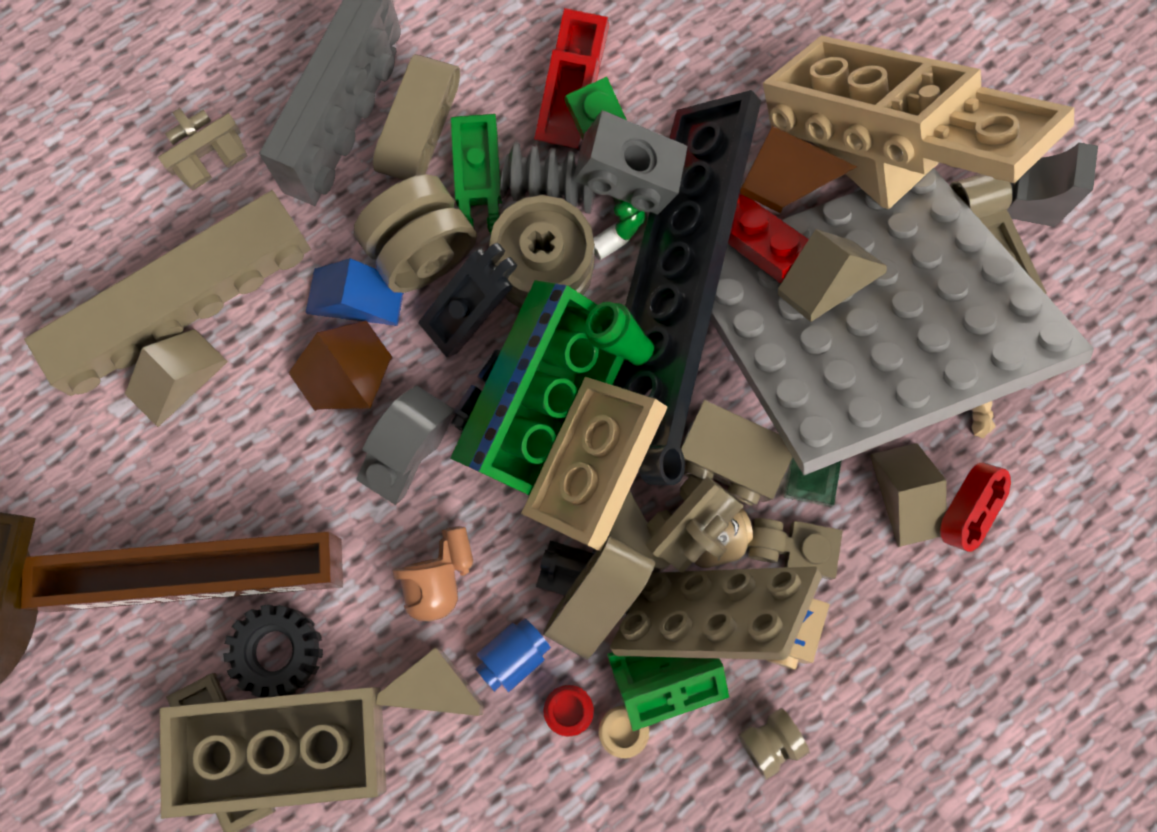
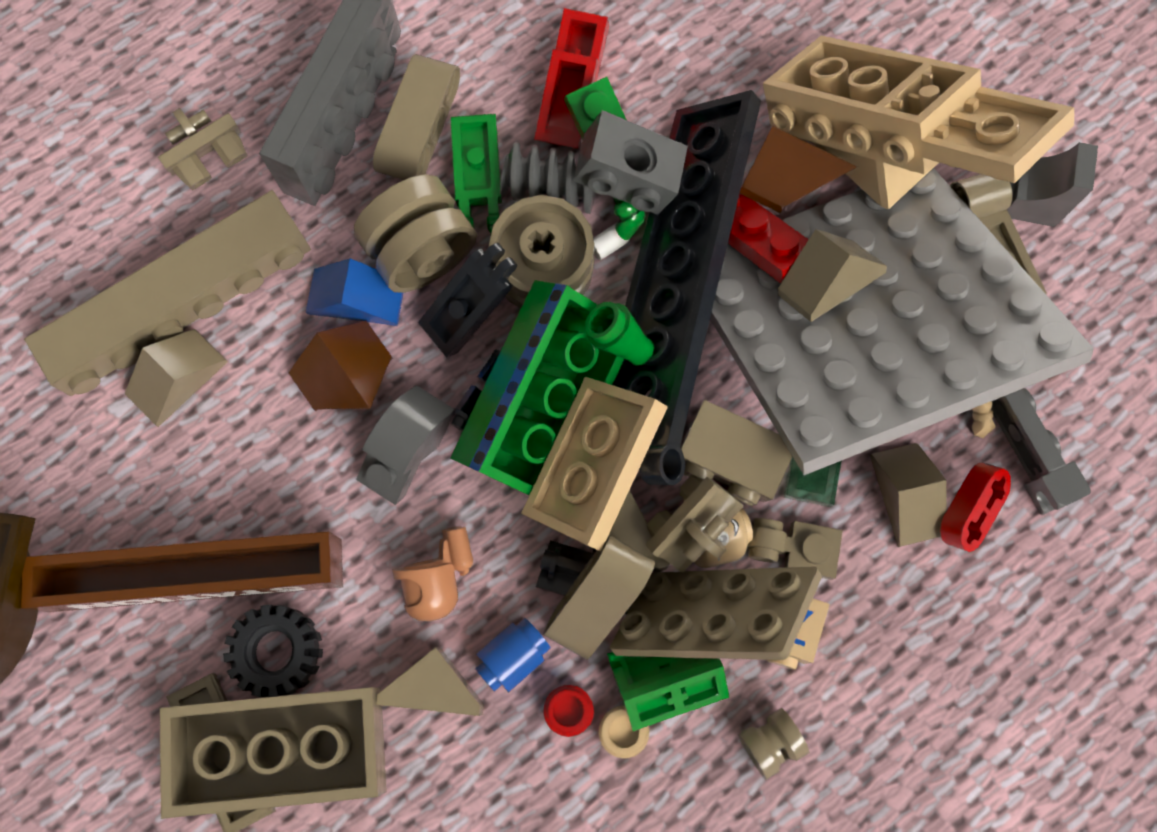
(1039, 451): none -> dark grey plate

